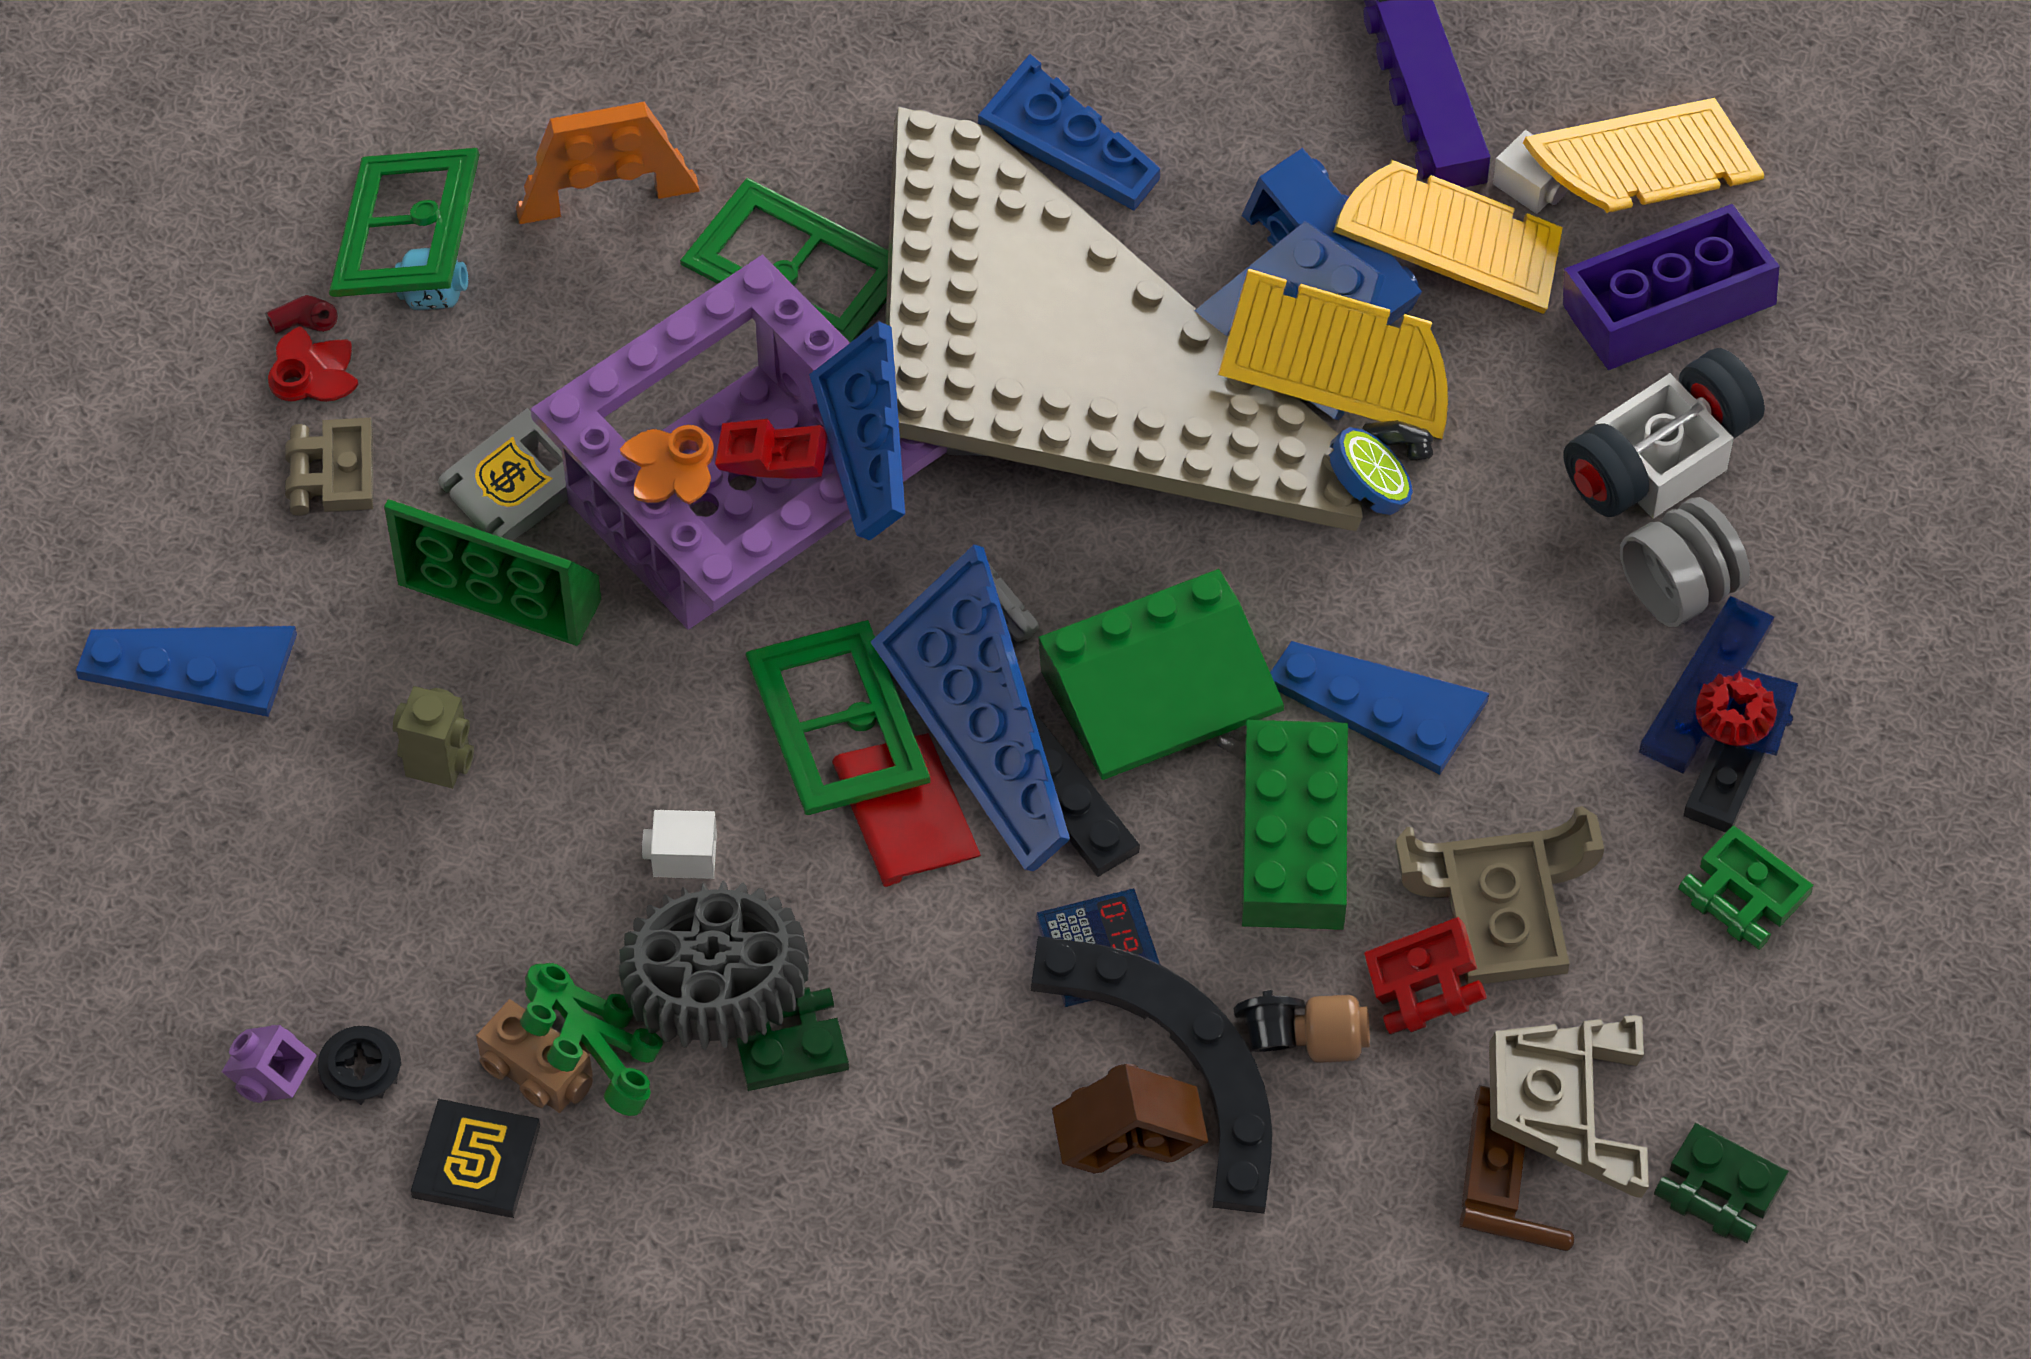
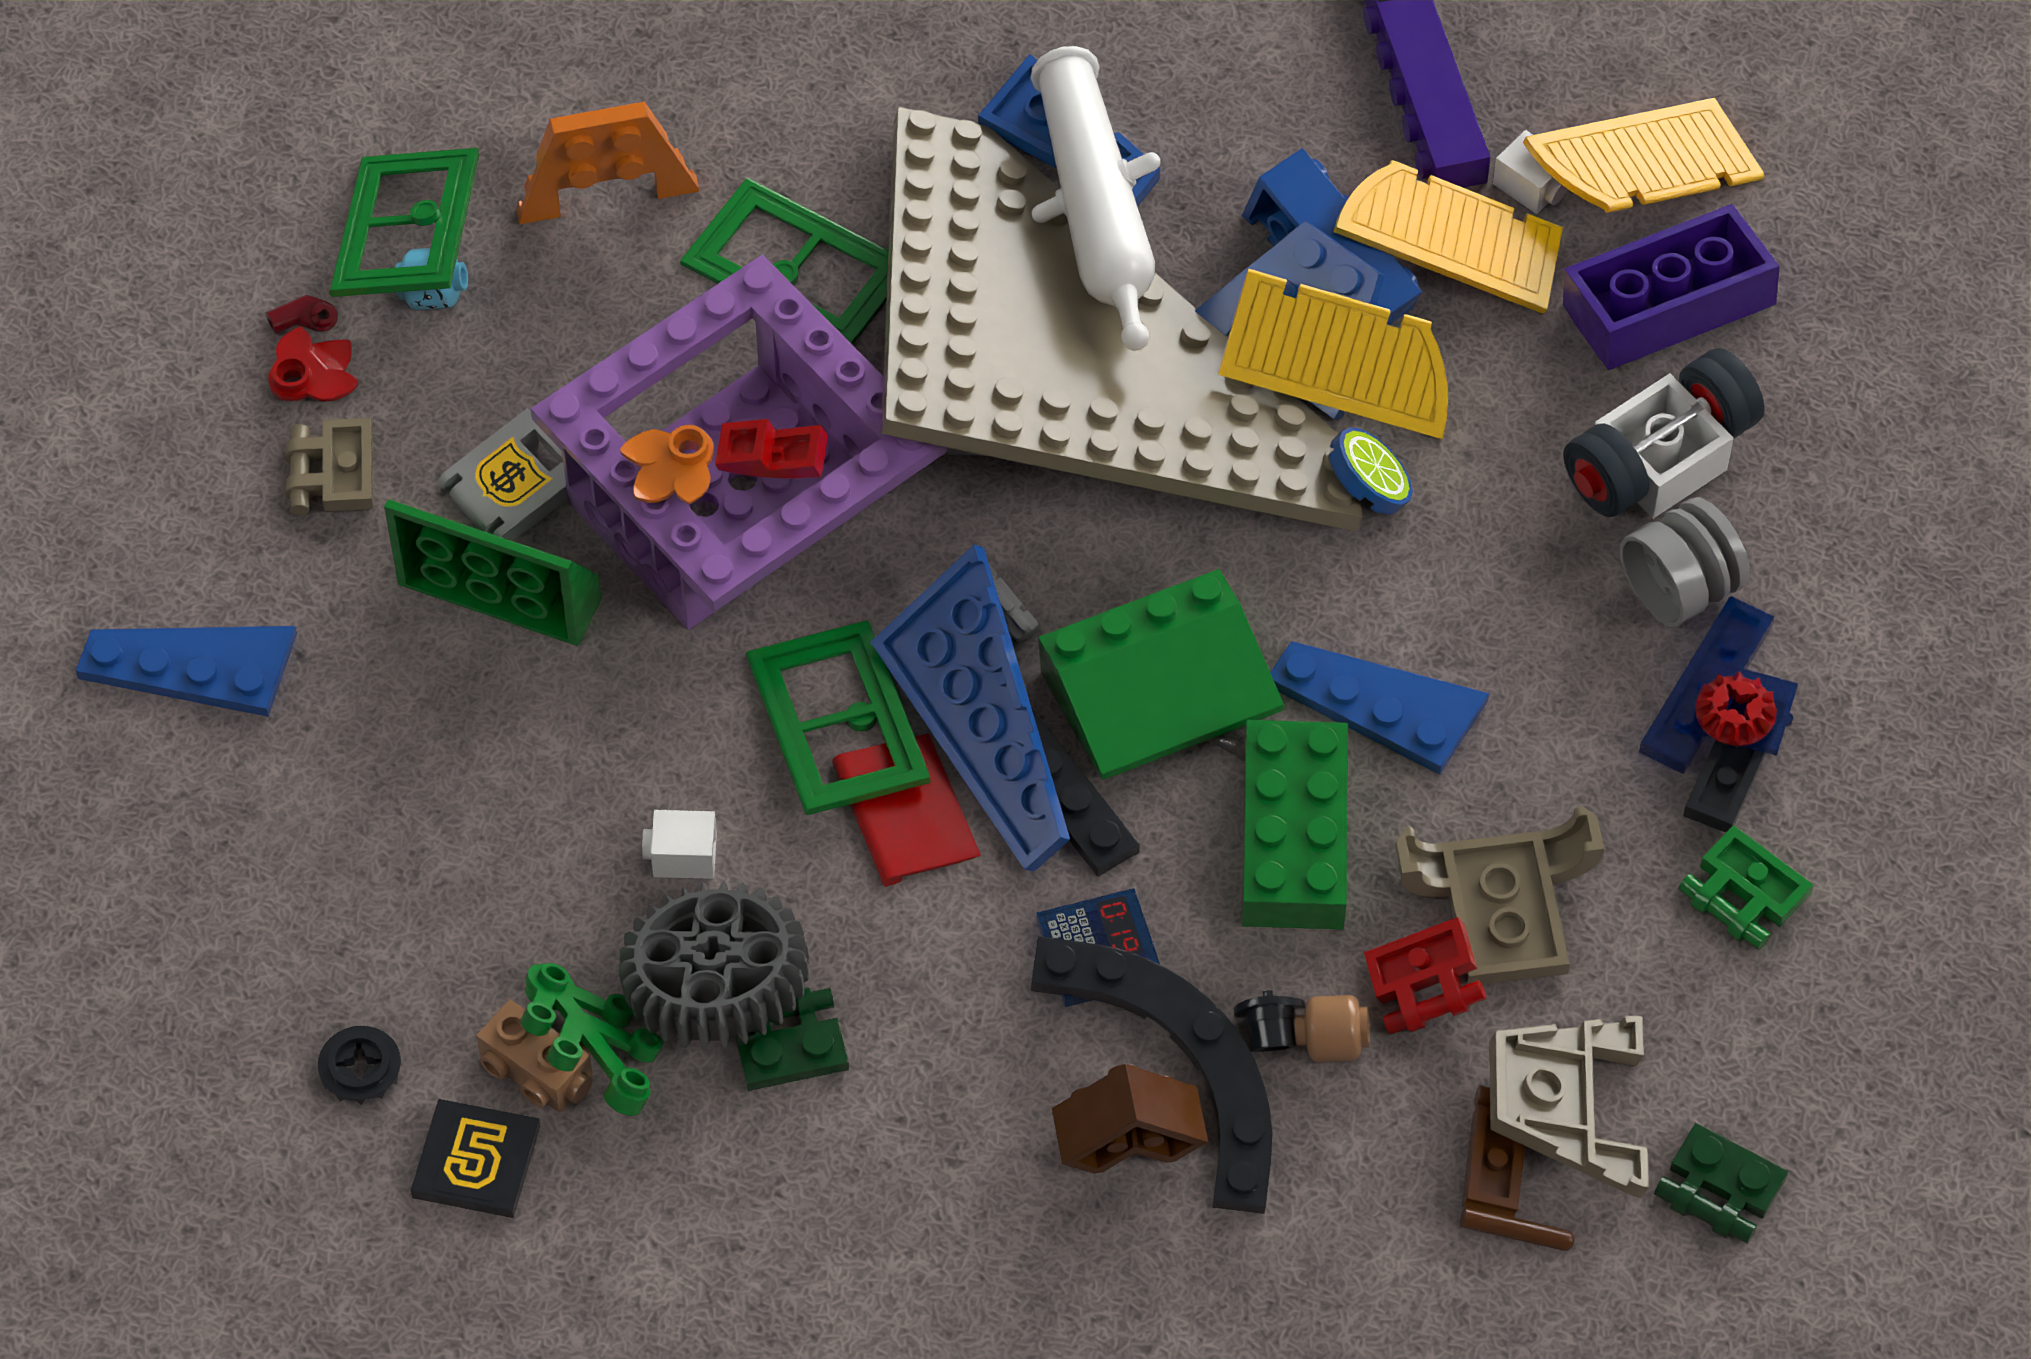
(268, 1063): medium lavender brick -> none
(433, 736): olive brick -> none
(862, 427): blue wing -> none
(1095, 188): none -> white piece
(1399, 433): black arm -> none

